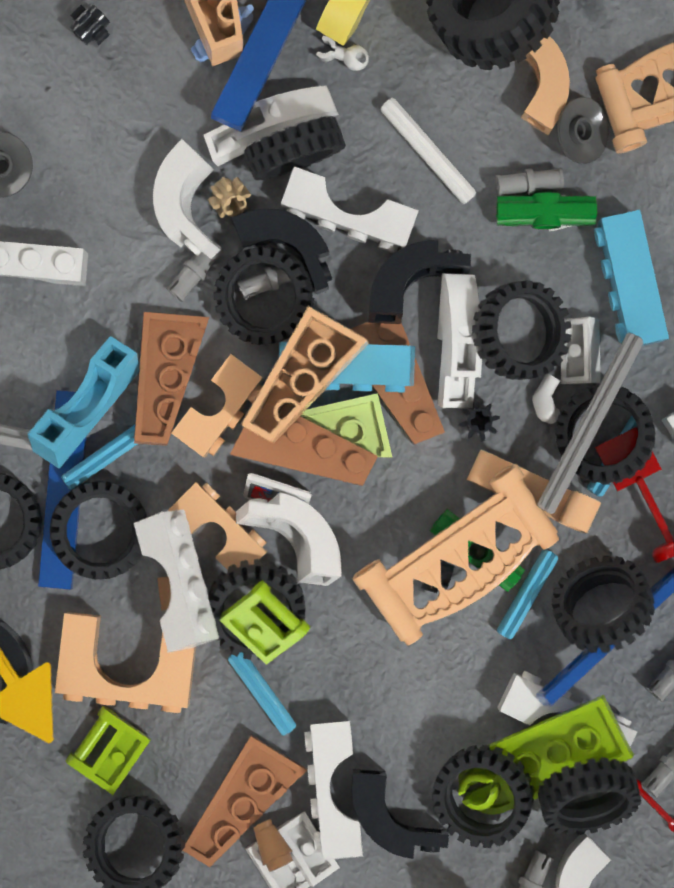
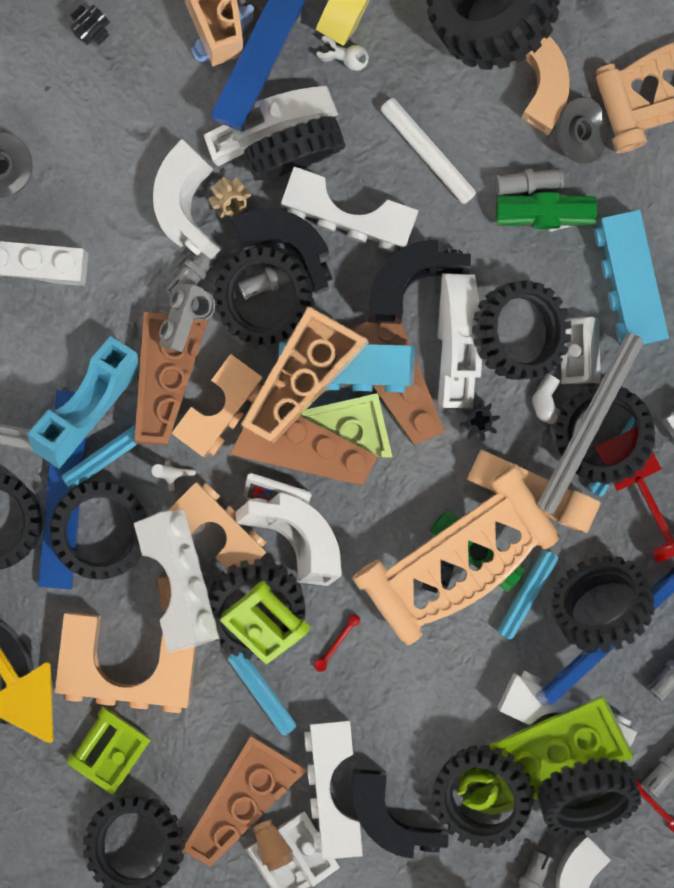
(170, 473): none -> white bar
(180, 318): none -> light grey plate
(321, 663): none -> red hinge

